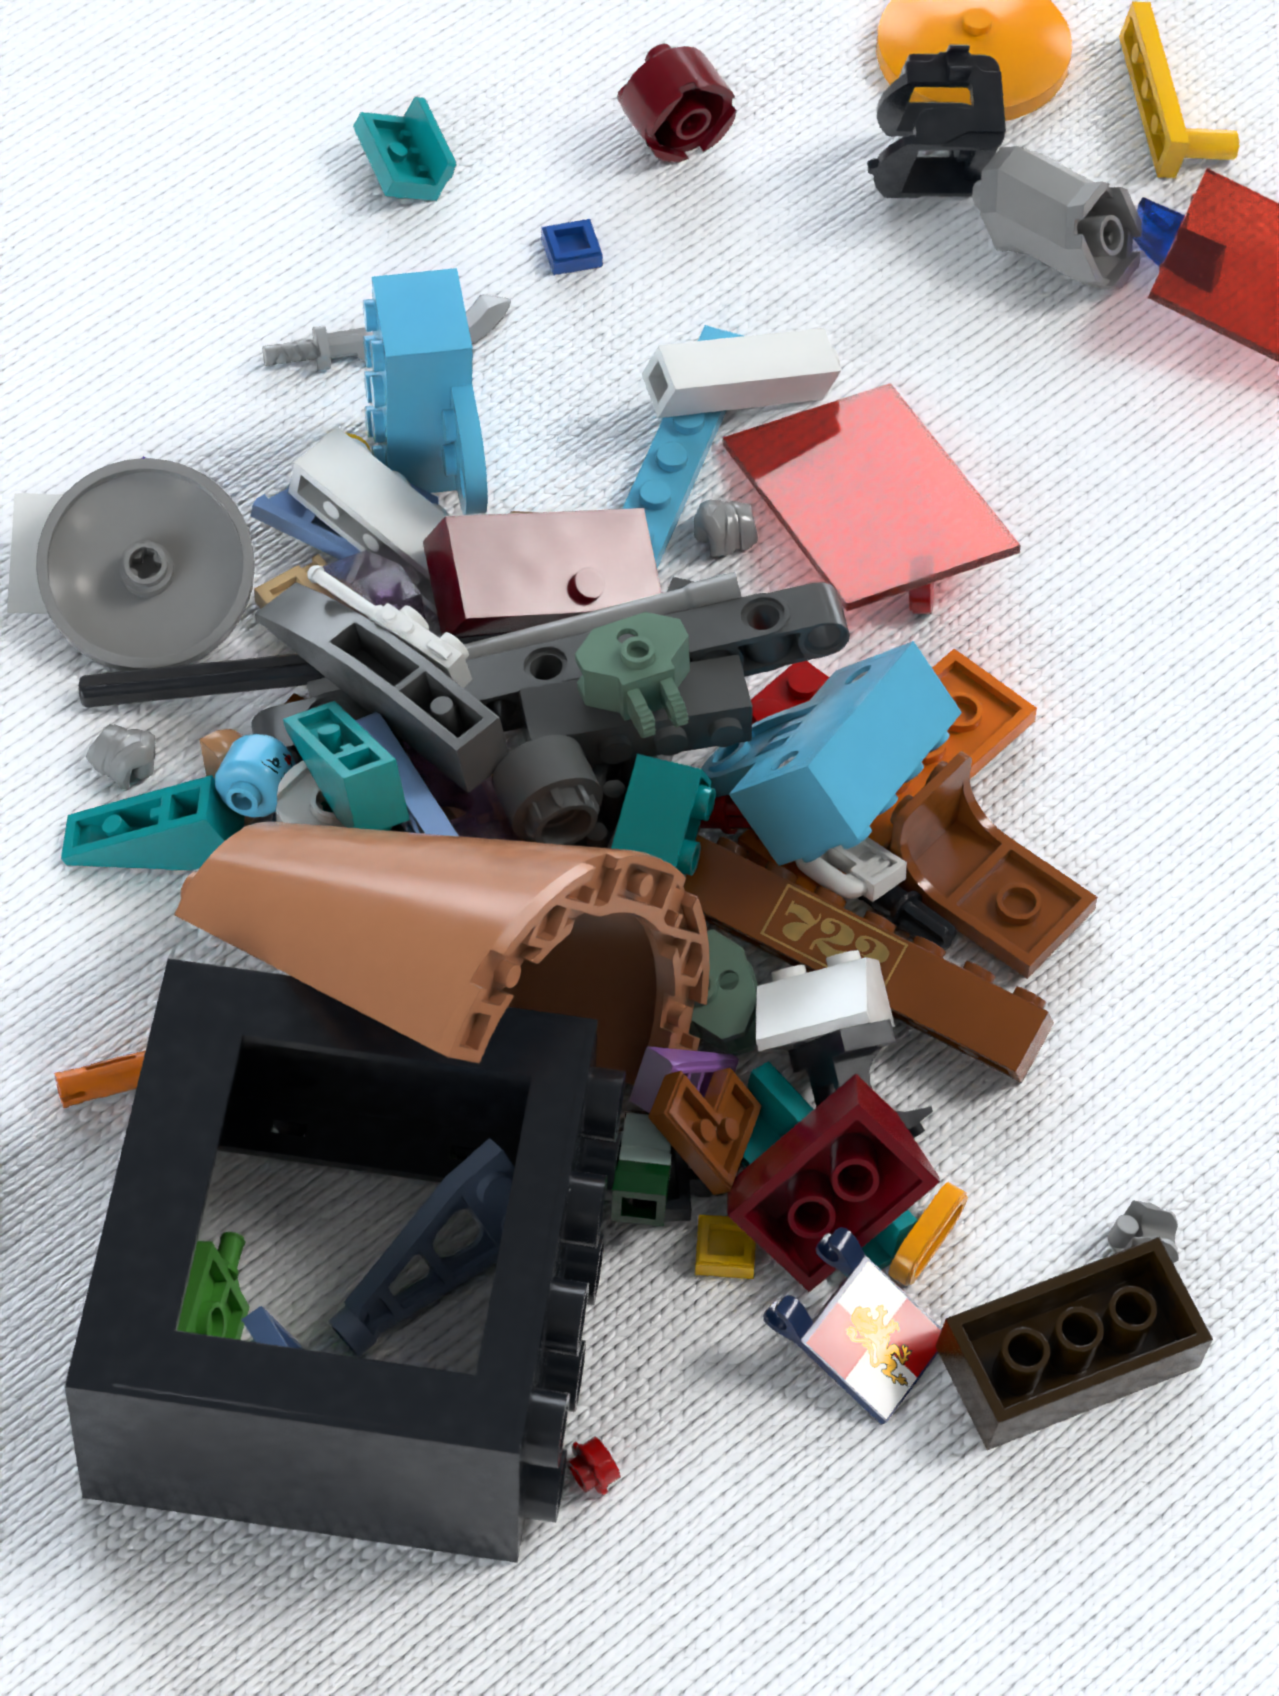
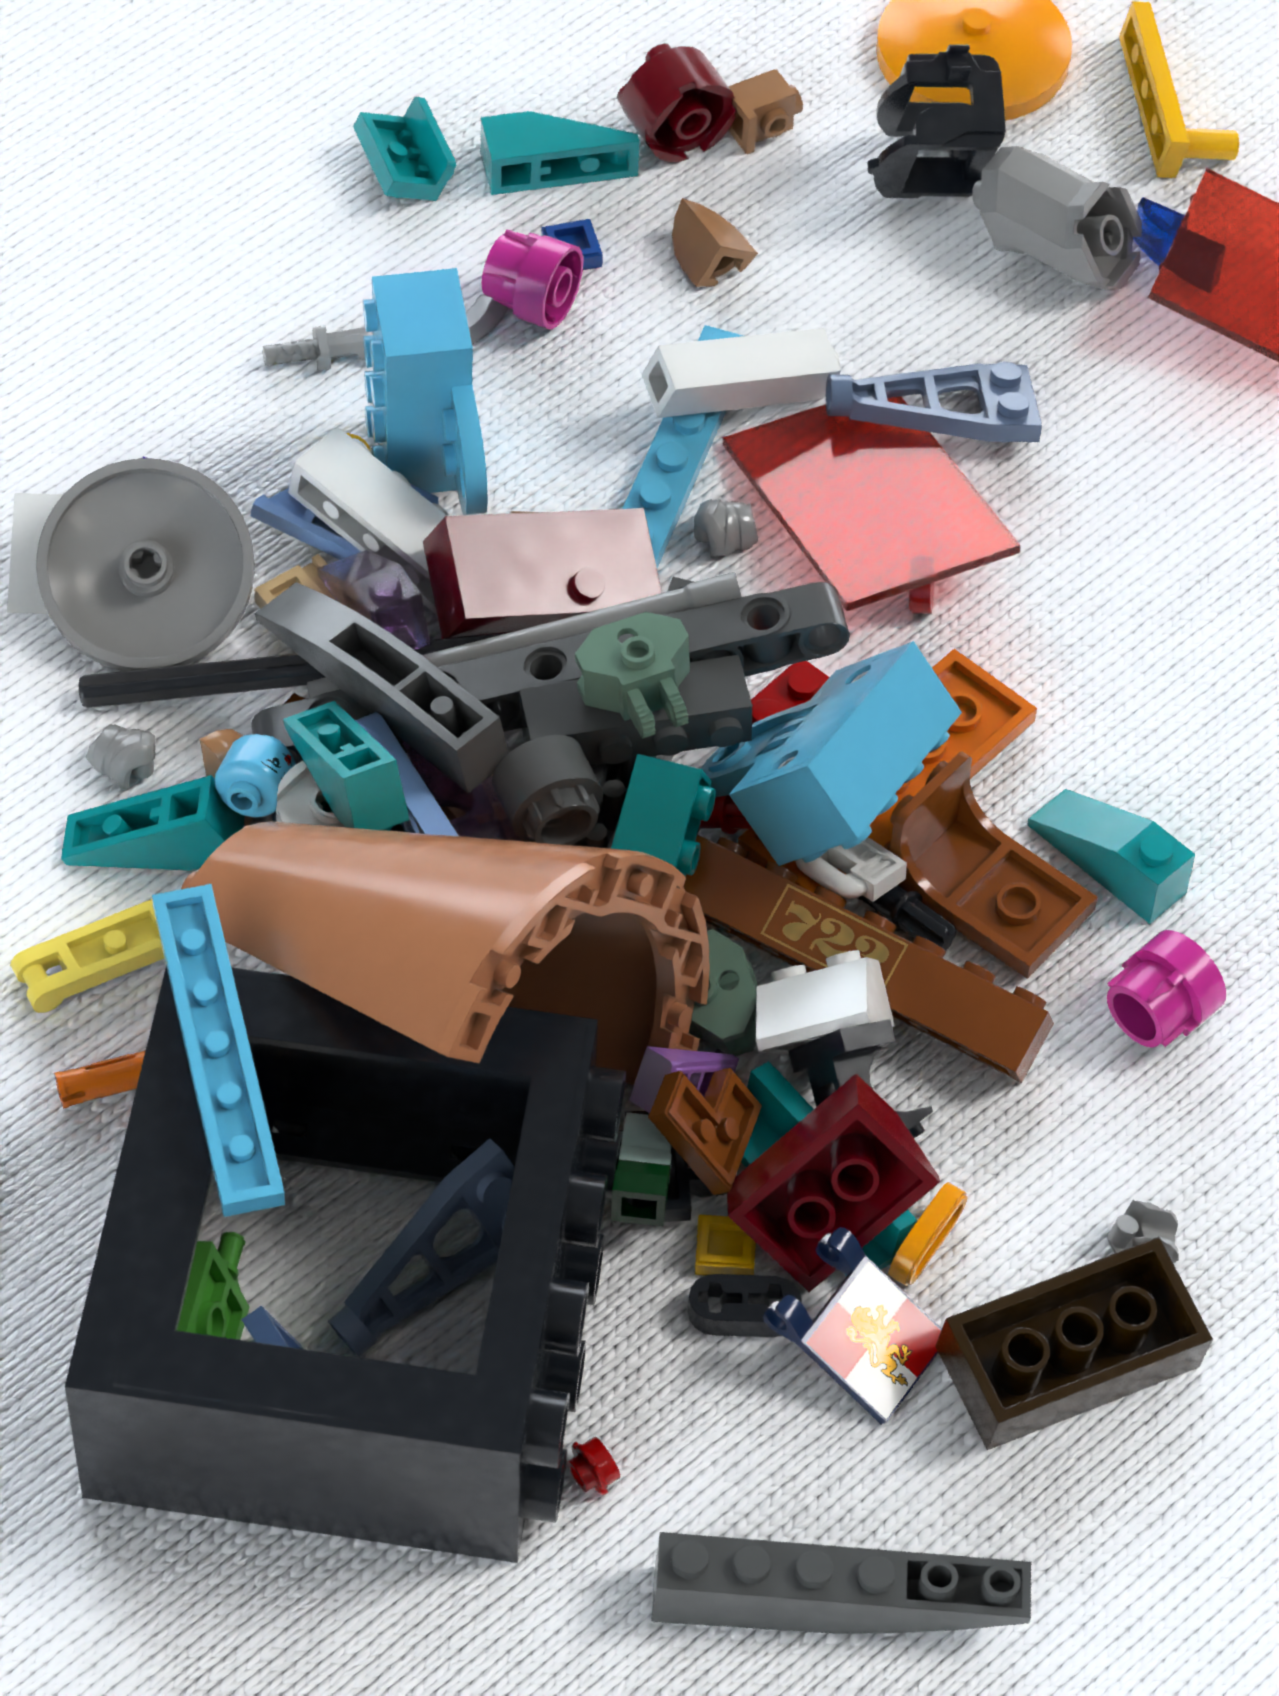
(89, 956): none -> light yellow plate
(218, 1051): none -> medium azure plate
(407, 625): white piece -> none
(533, 276): none -> dark pink piece
(550, 151): none -> teal slope
(707, 244): none -> medium nougat brick
(742, 1303): none -> black beam
(763, 108): none -> medium nougat brick
(832, 1587): none -> dark grey slope
(1002, 390): none -> sand blue plate
(1118, 850): none -> teal slope
(1165, 990): none -> dark pink piece

